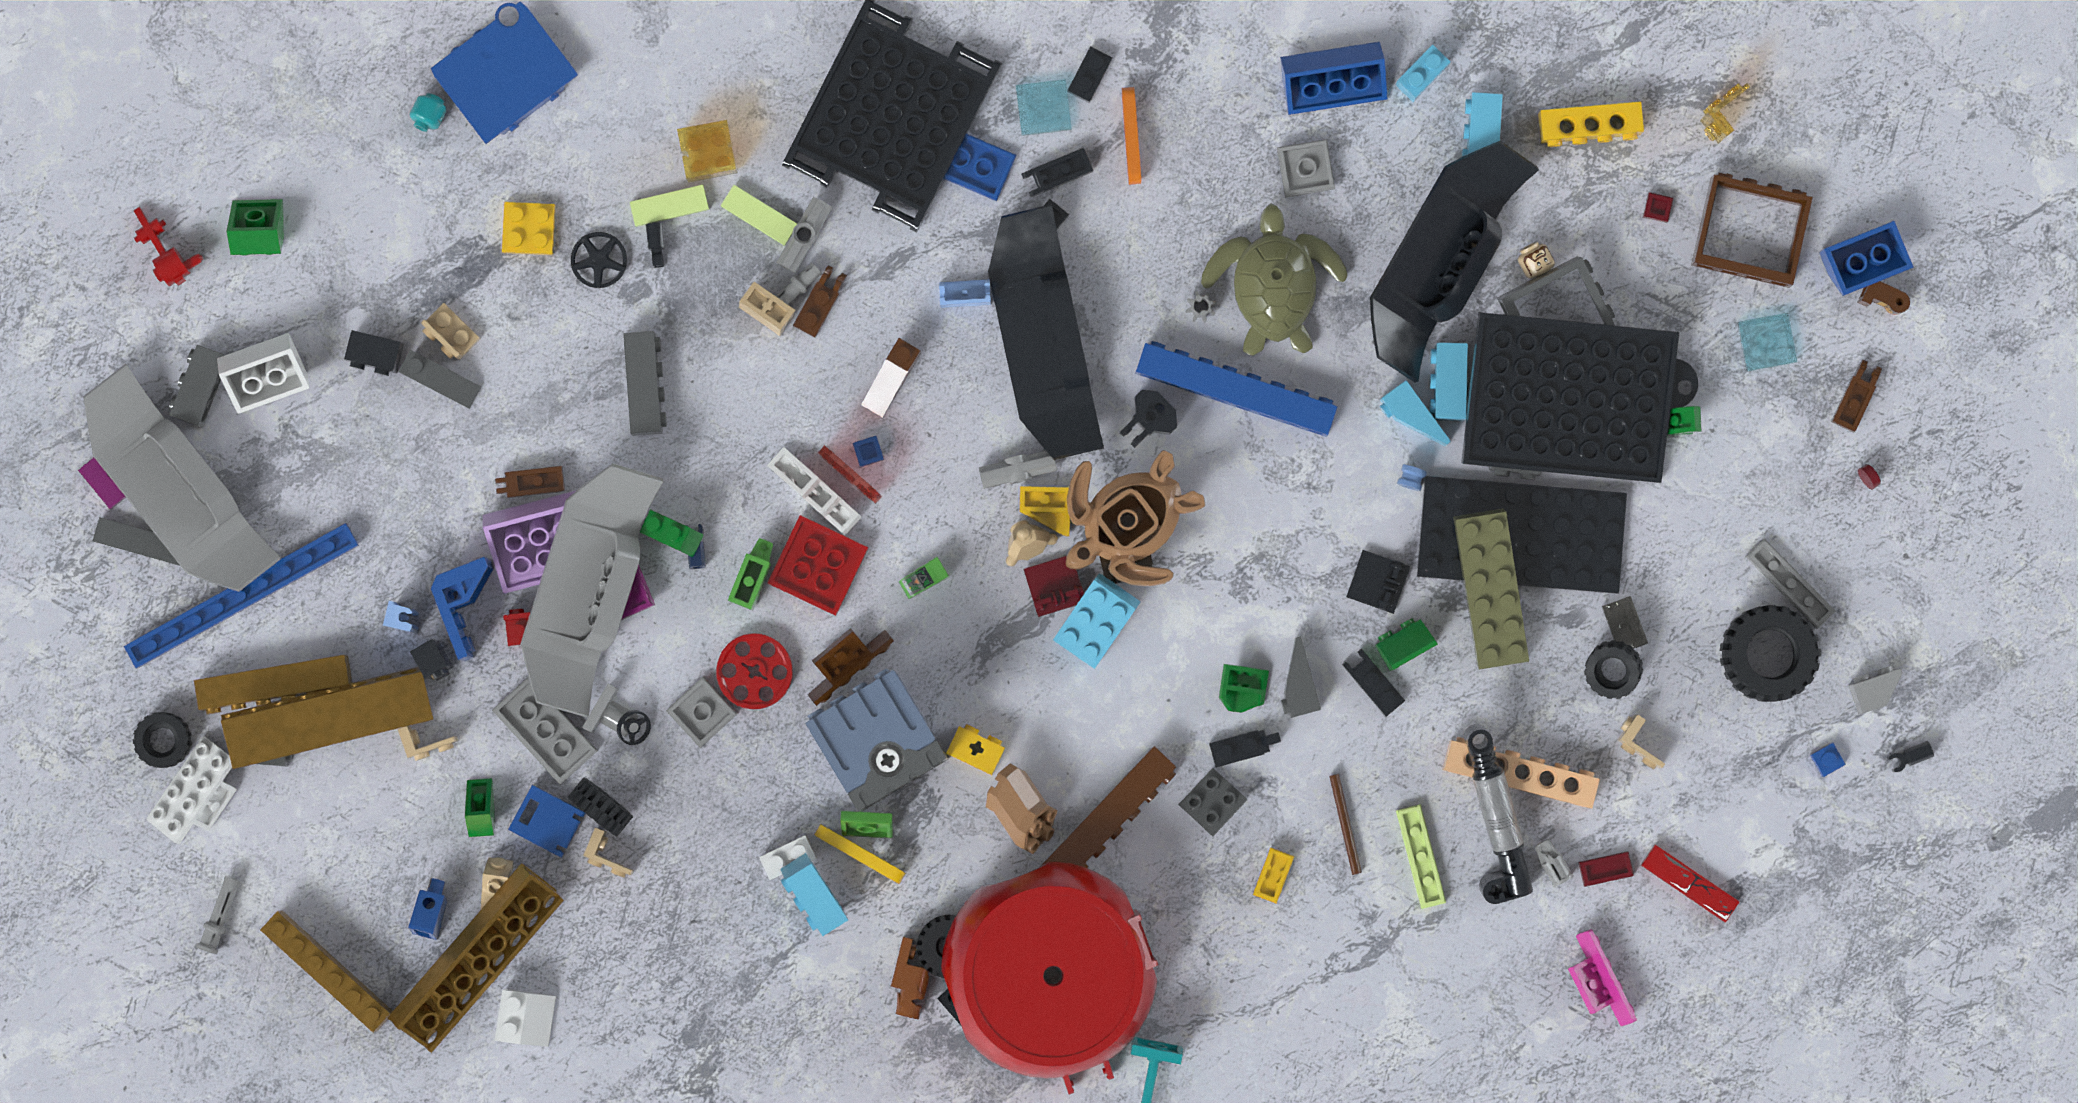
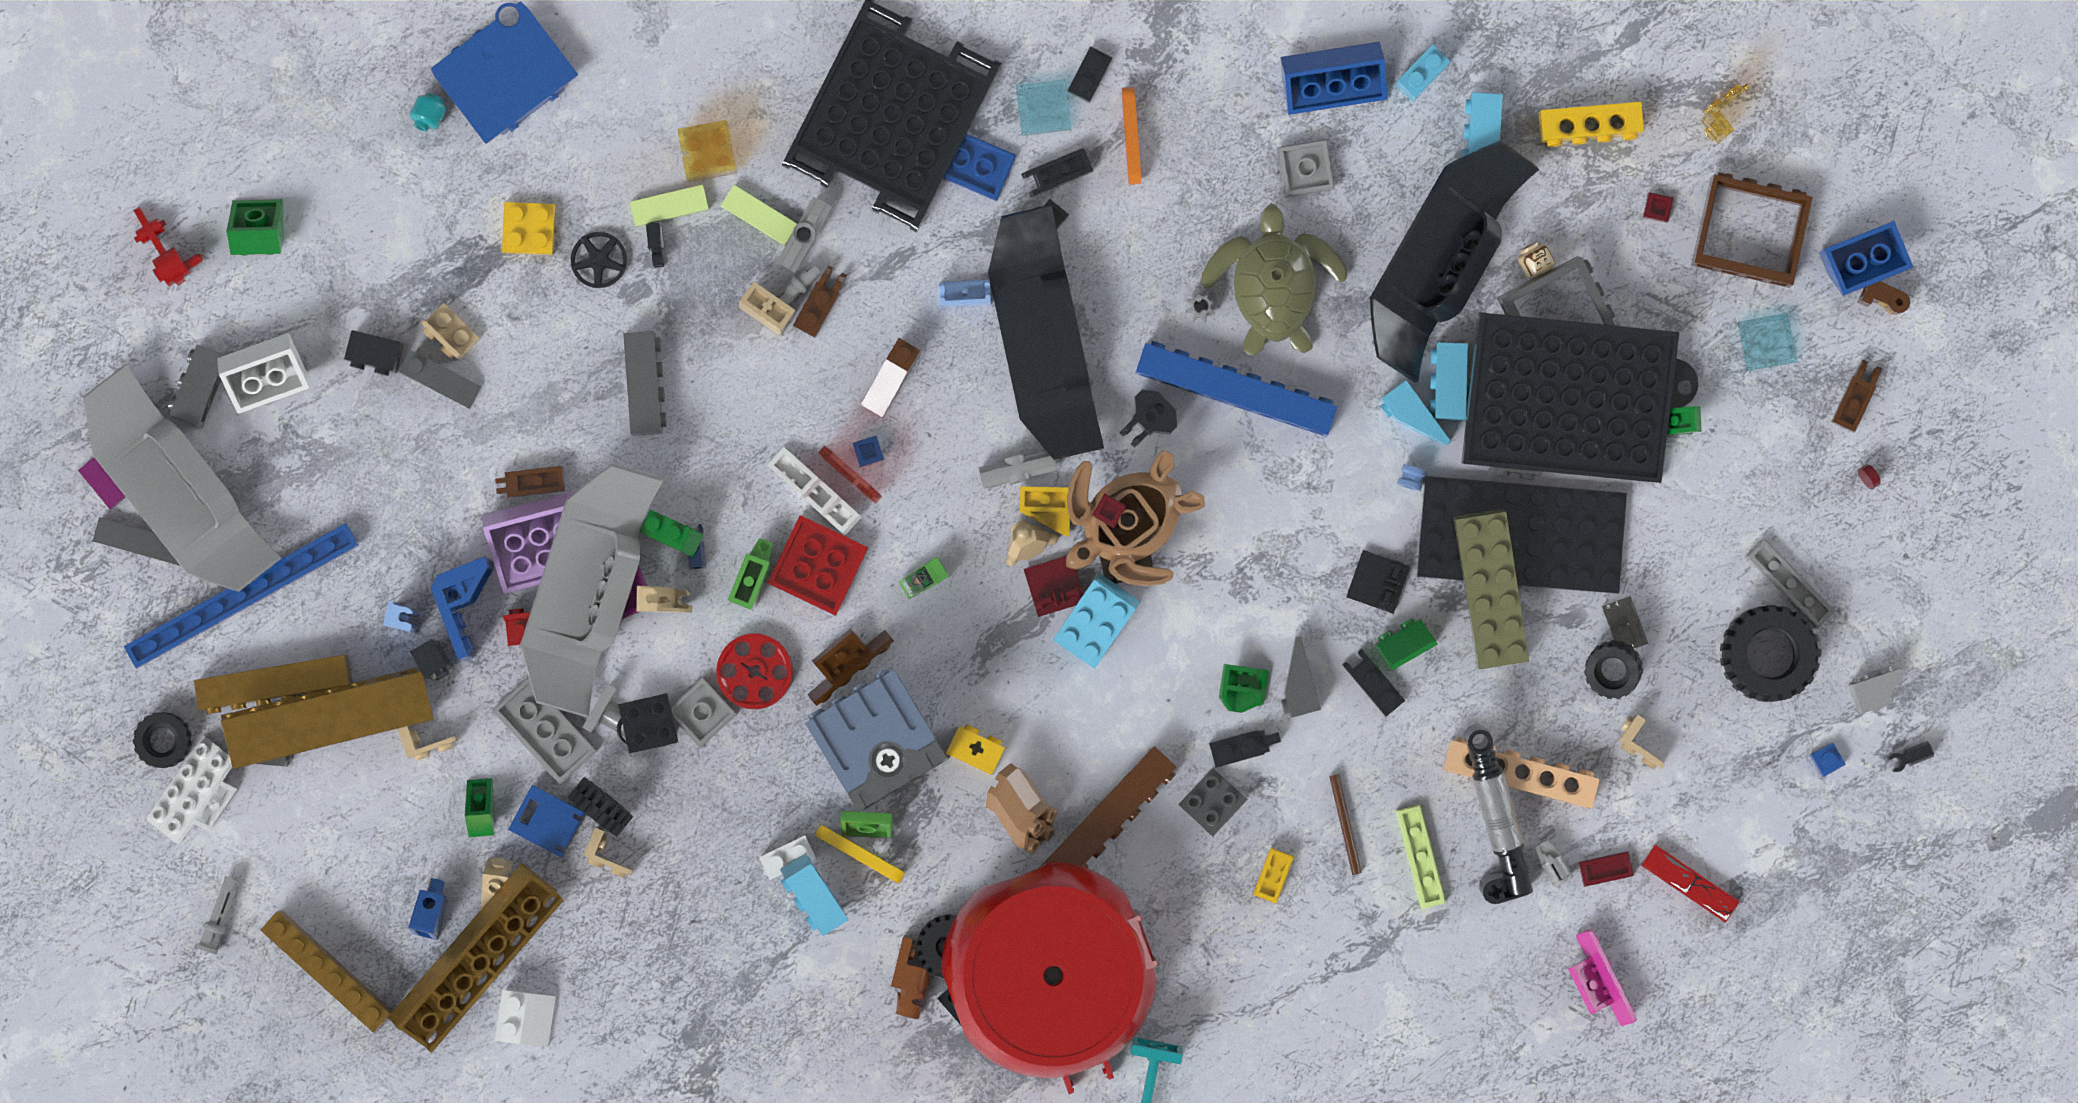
(648, 723): none -> black hinge
(661, 600): none -> tan hinge
(1109, 510): none -> dark red tile

